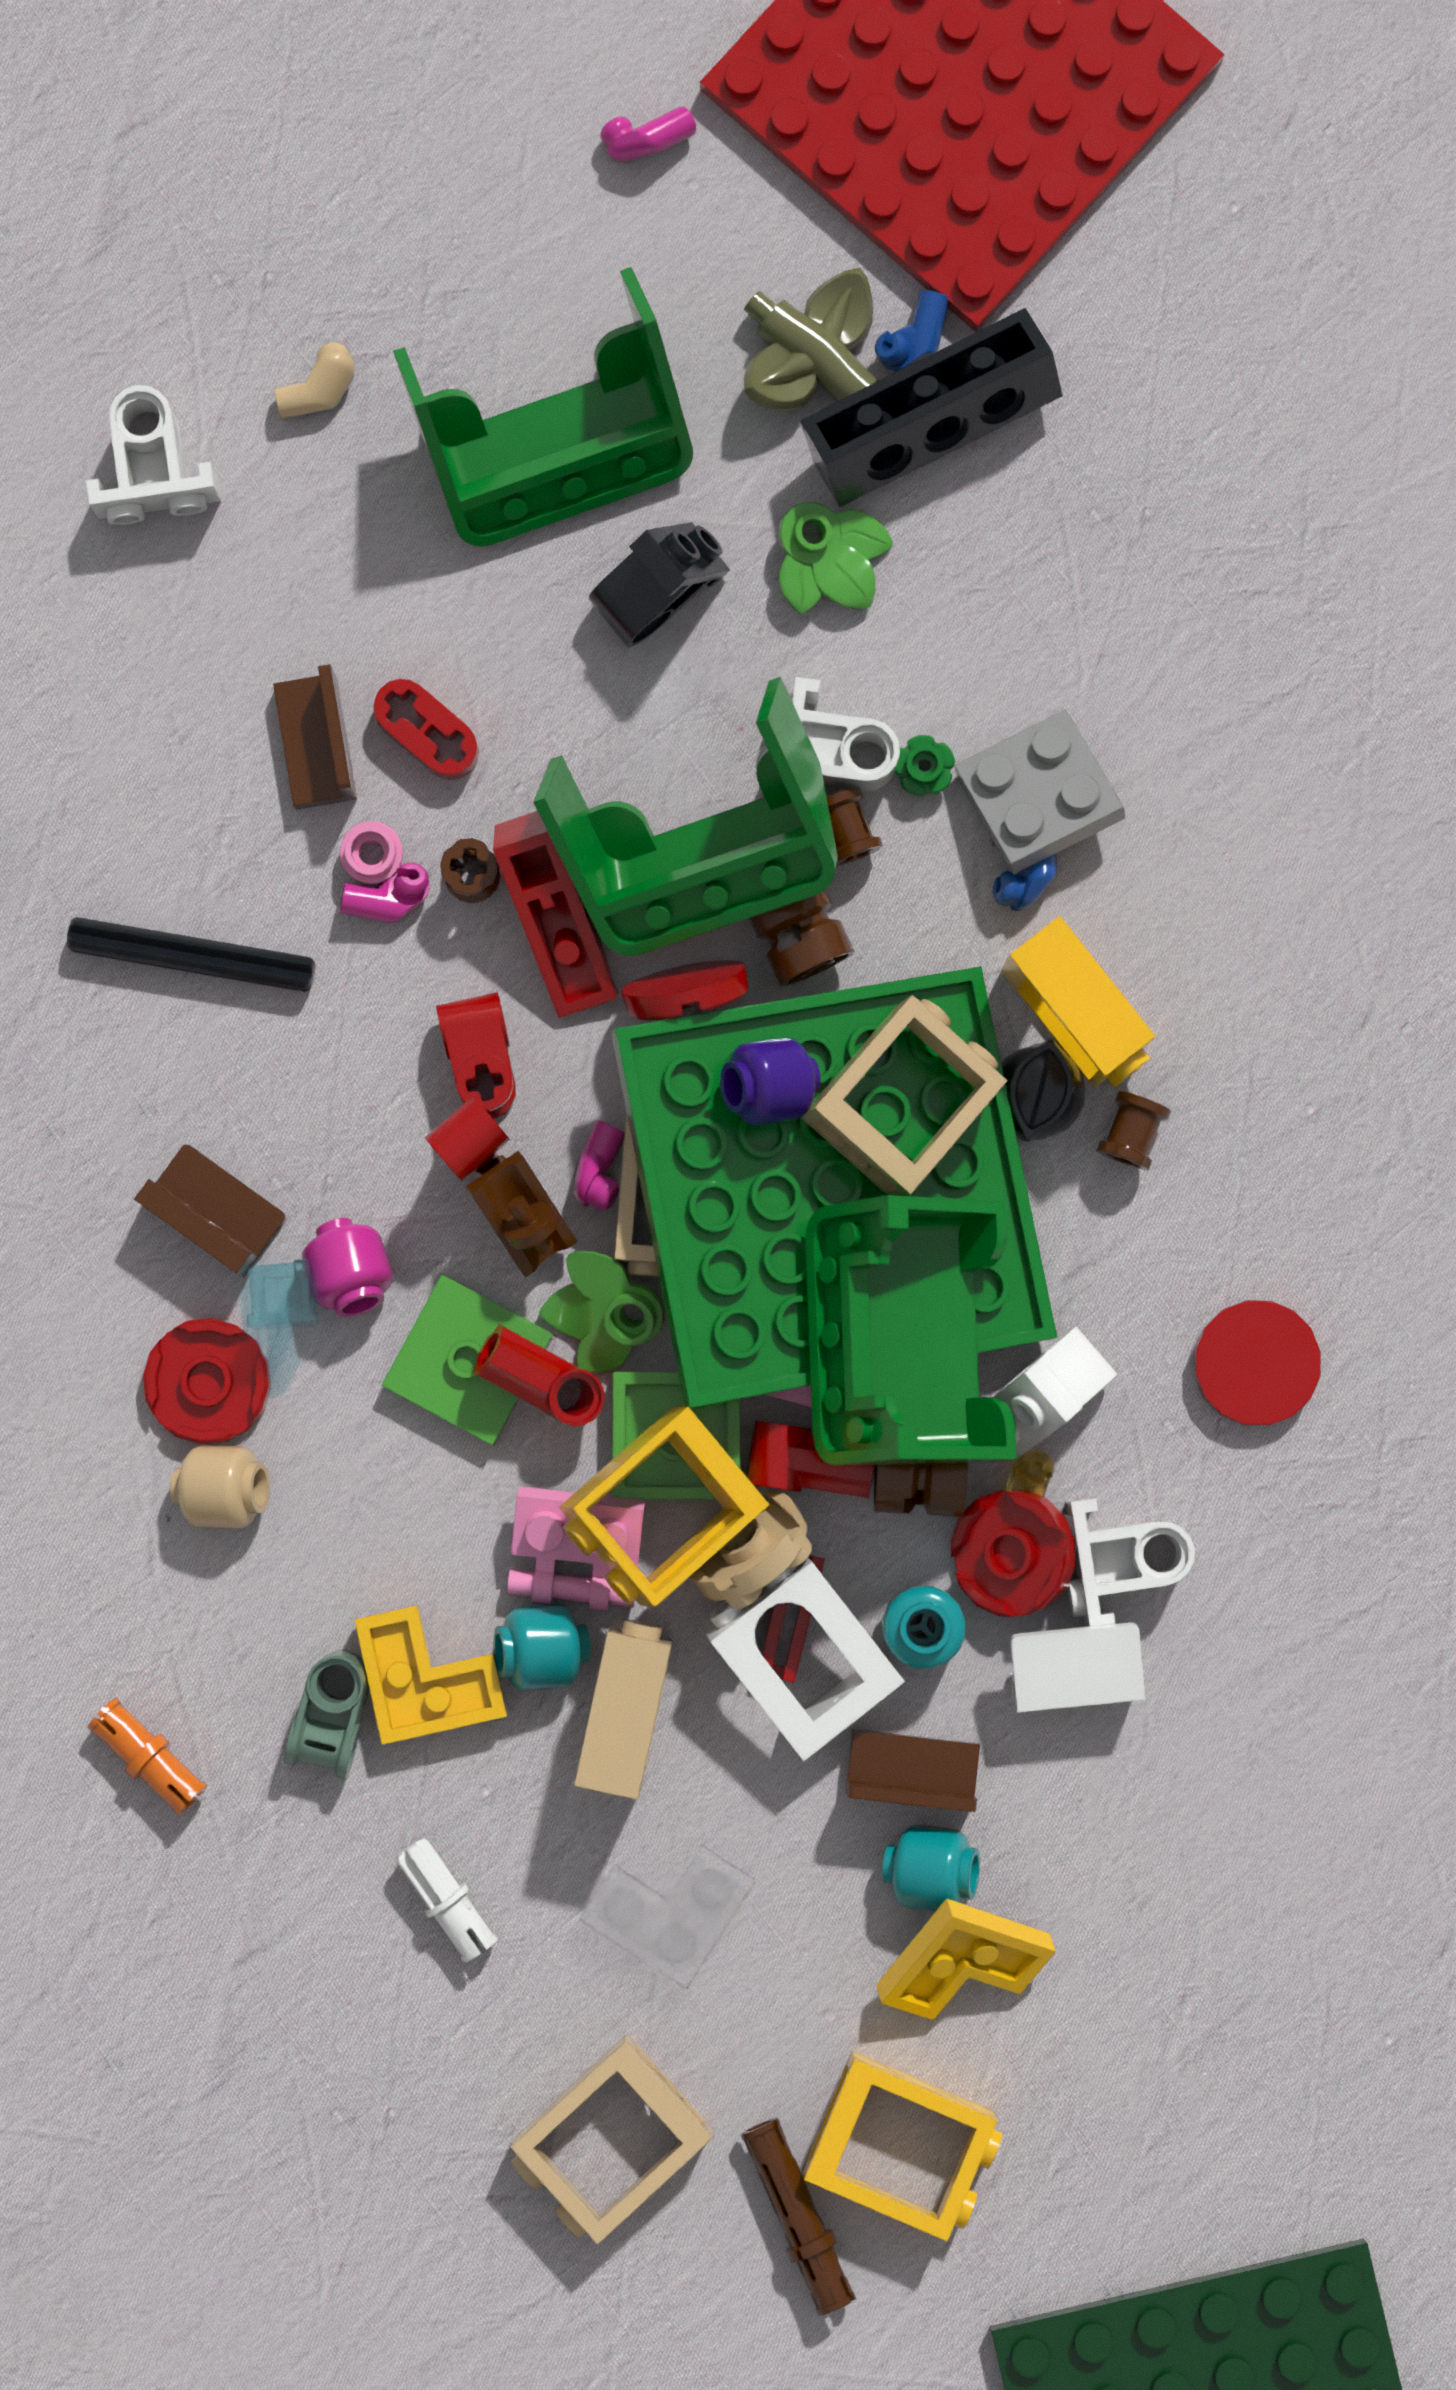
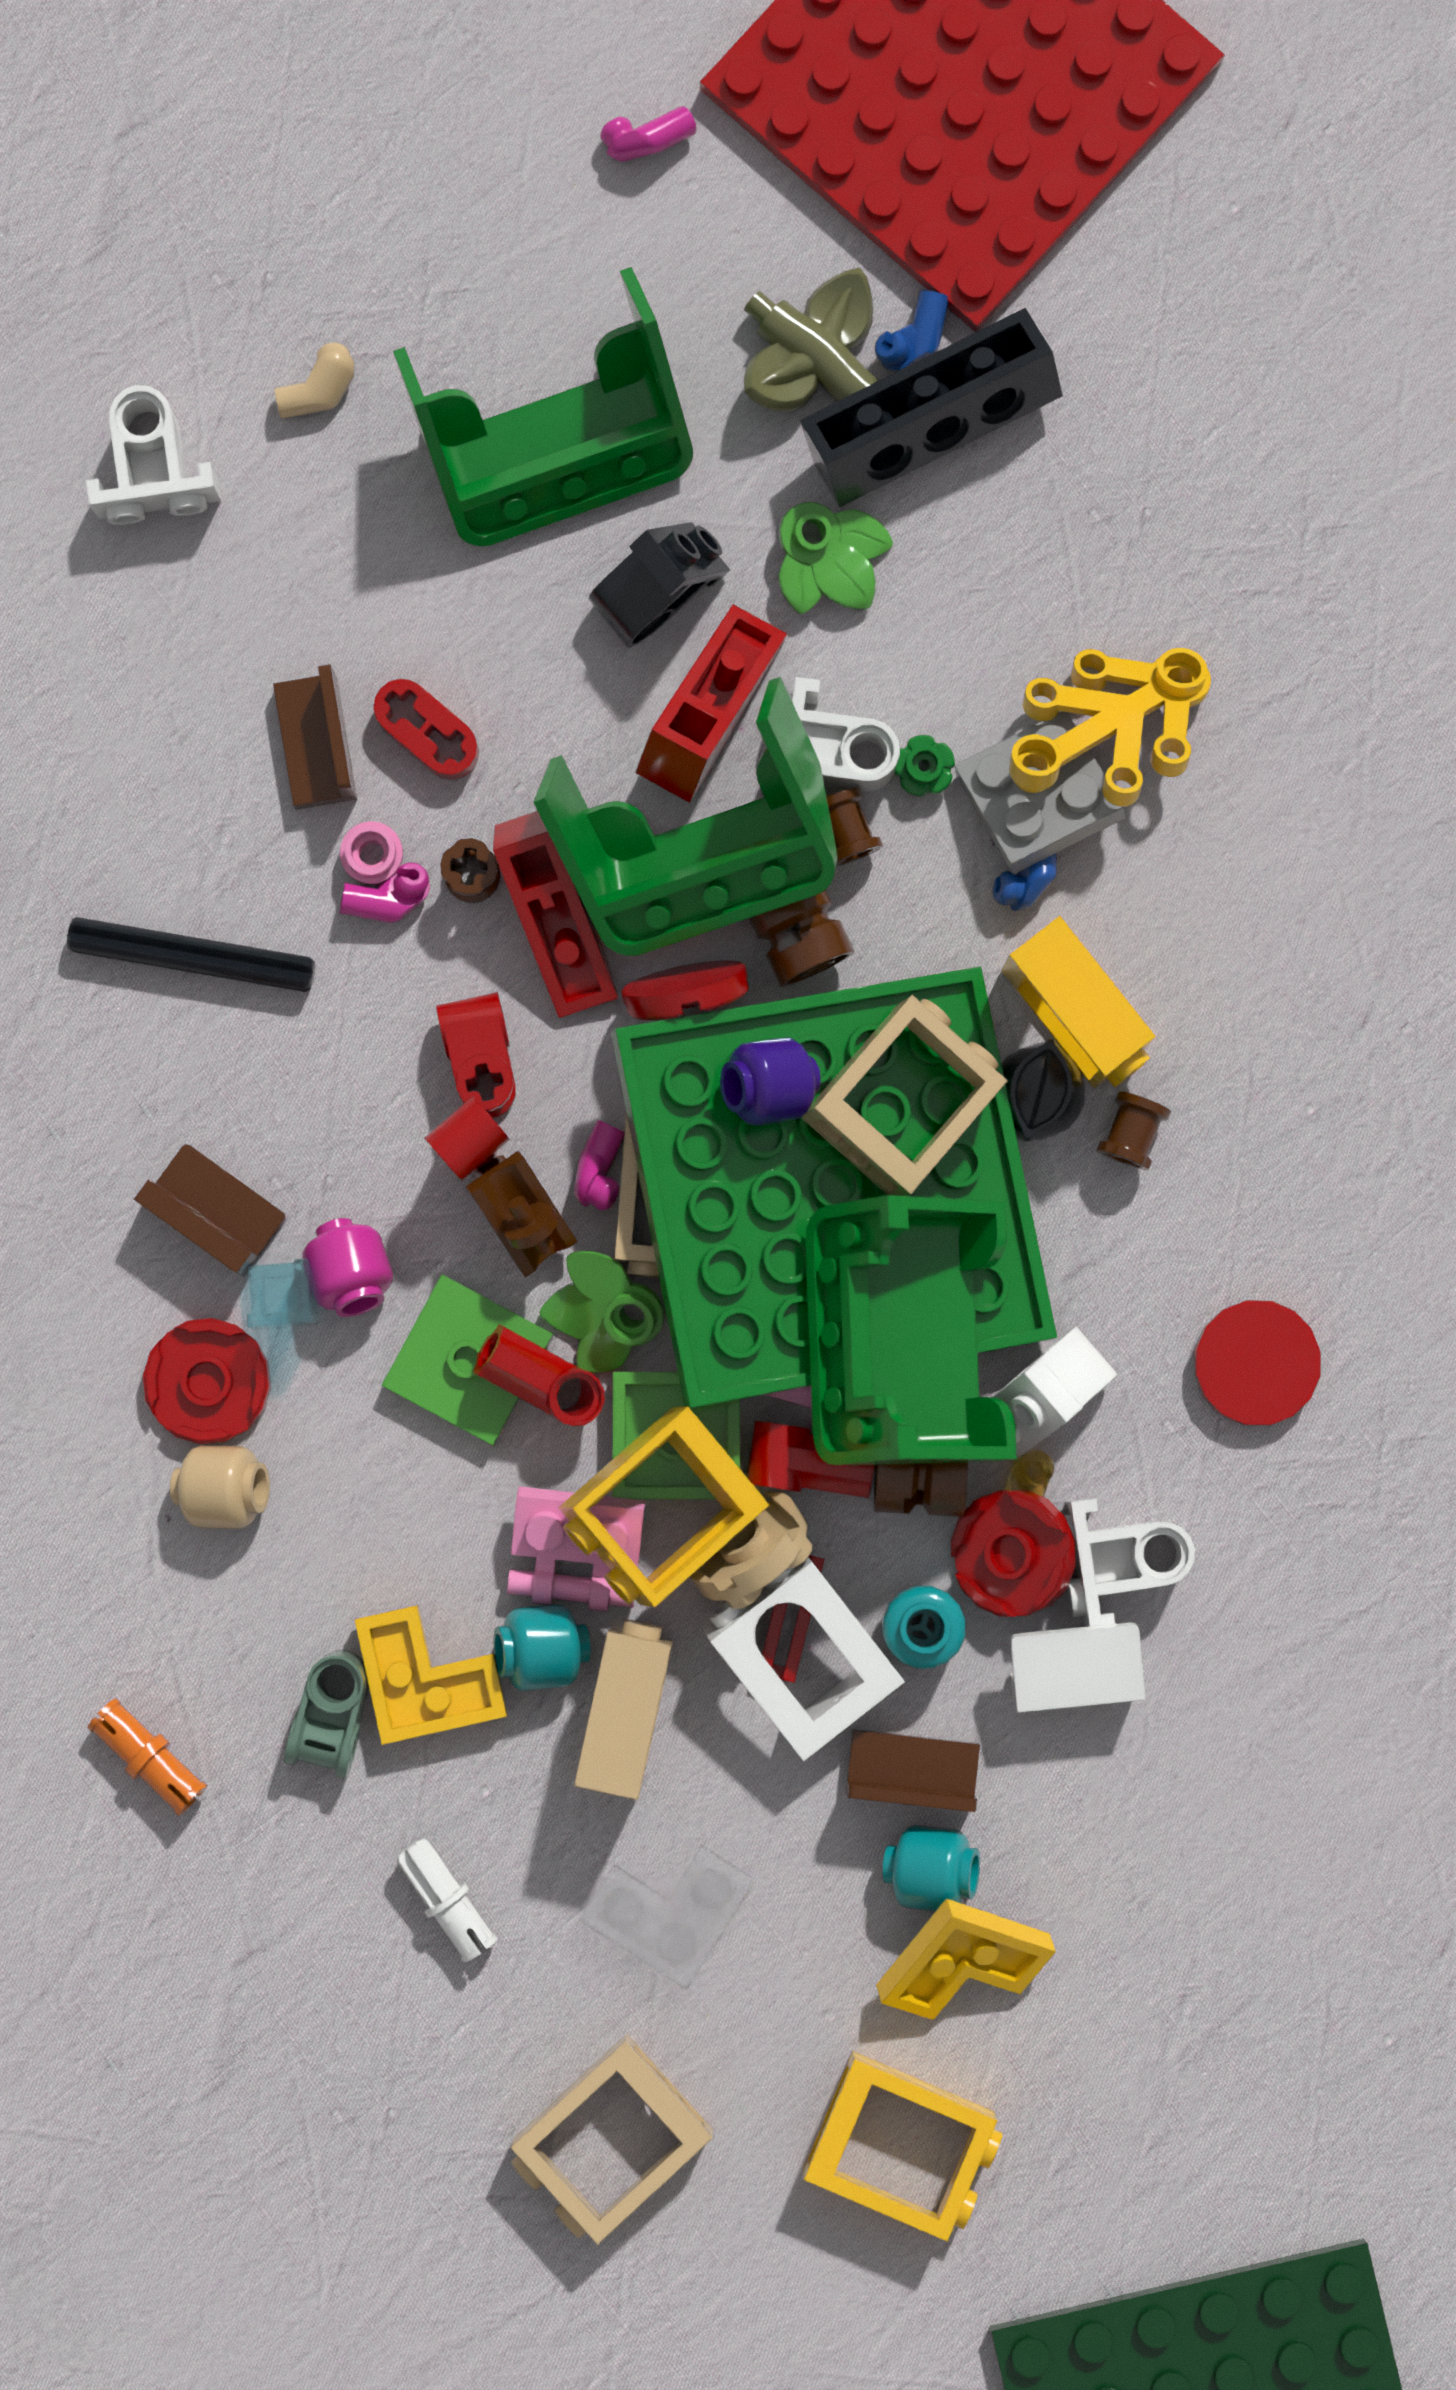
(709, 703): none -> red slope
(807, 2238): reddish brown pin -> none
(1112, 716): none -> yellow plant

